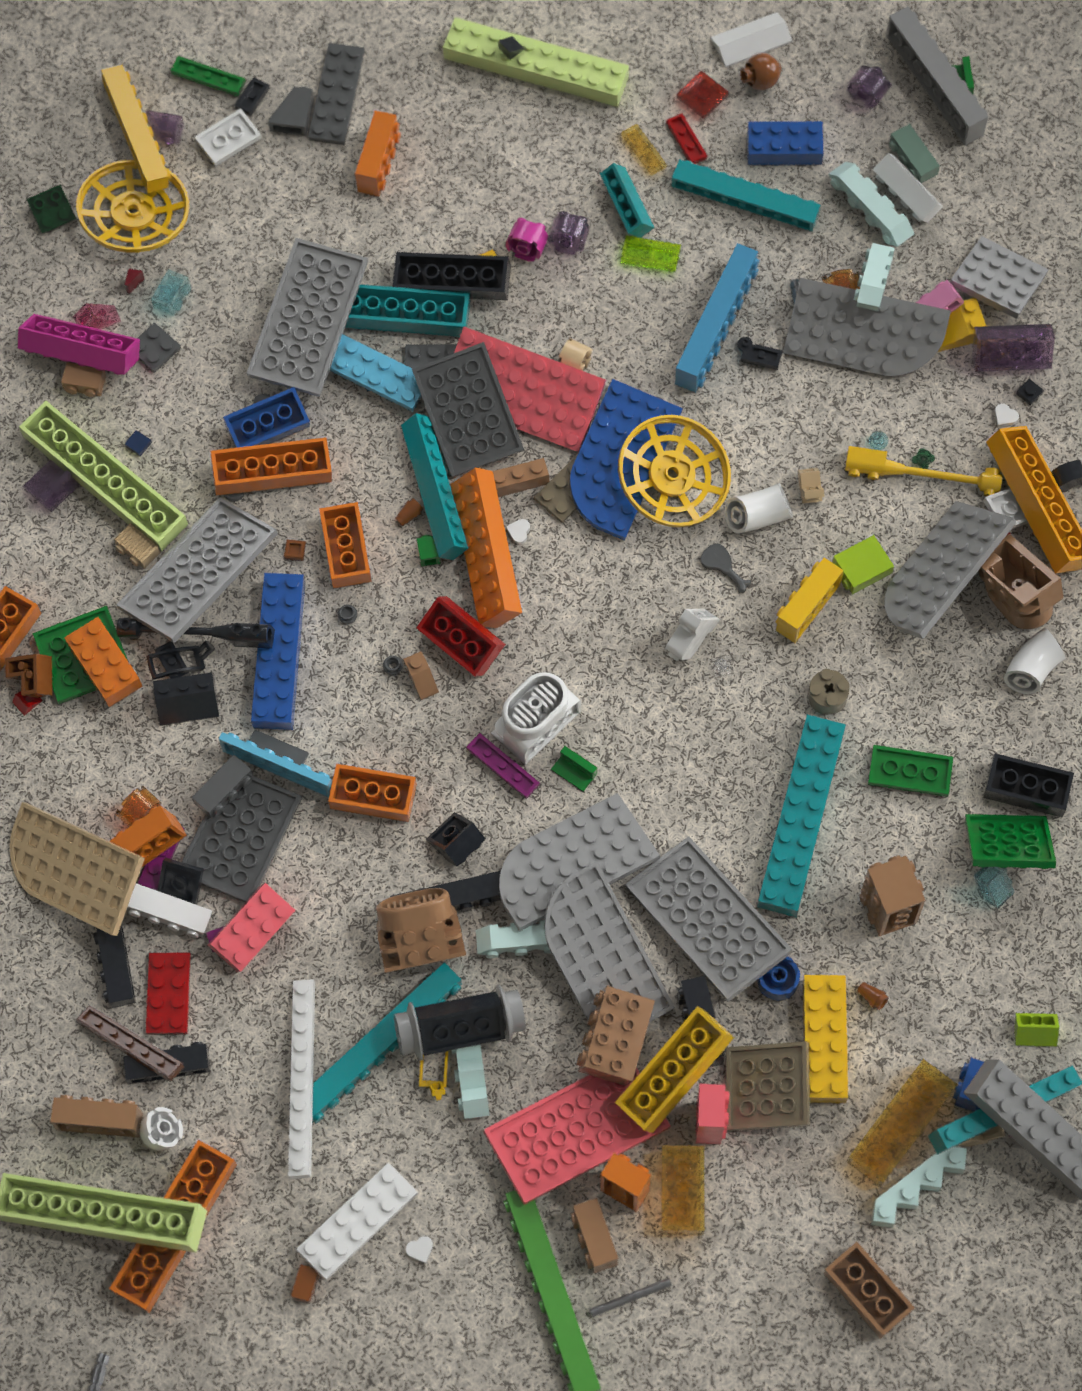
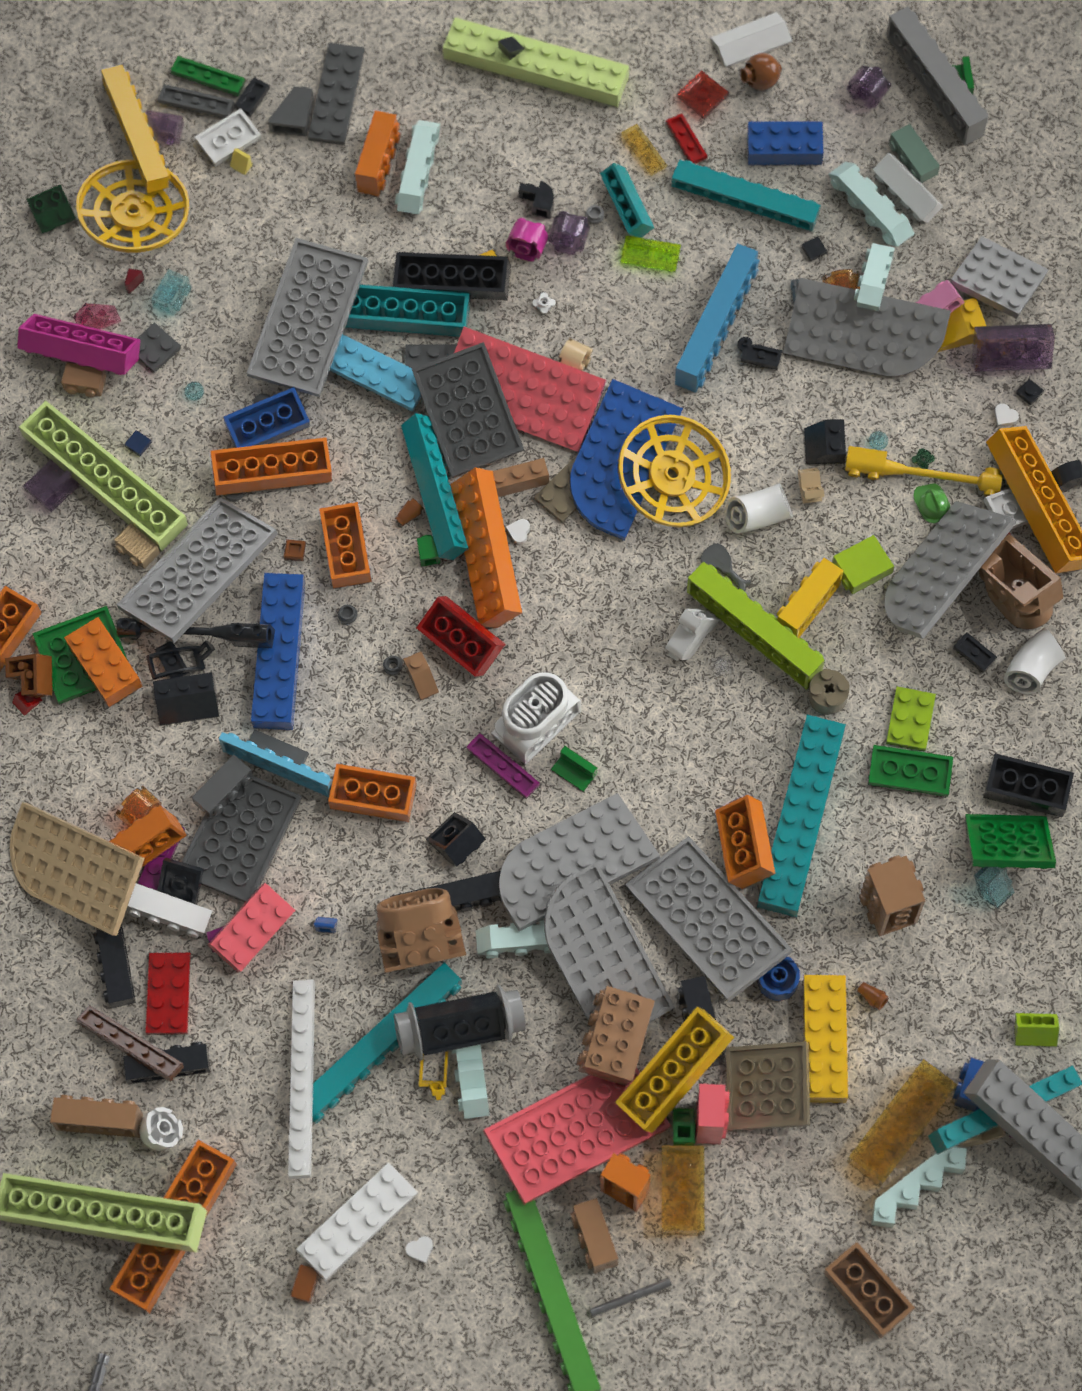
(194, 391): none -> clear light blue plate
(195, 101): none -> dark grey plate
(241, 161): none -> light yellow slope
(326, 924): none -> blue slope
(418, 164): none -> light aqua brick
(542, 196): none -> black brick
(544, 308): none -> white plate
(595, 214): none -> light grey plate
(683, 1127): none -> green brick
(745, 841): none -> orange brick
(755, 624): none -> lime brick
(814, 248): none -> black tile
(825, 442): none -> black slope
(911, 718): none -> lime plate
(931, 502): none -> bright green piece
(975, 652): none -> black plate

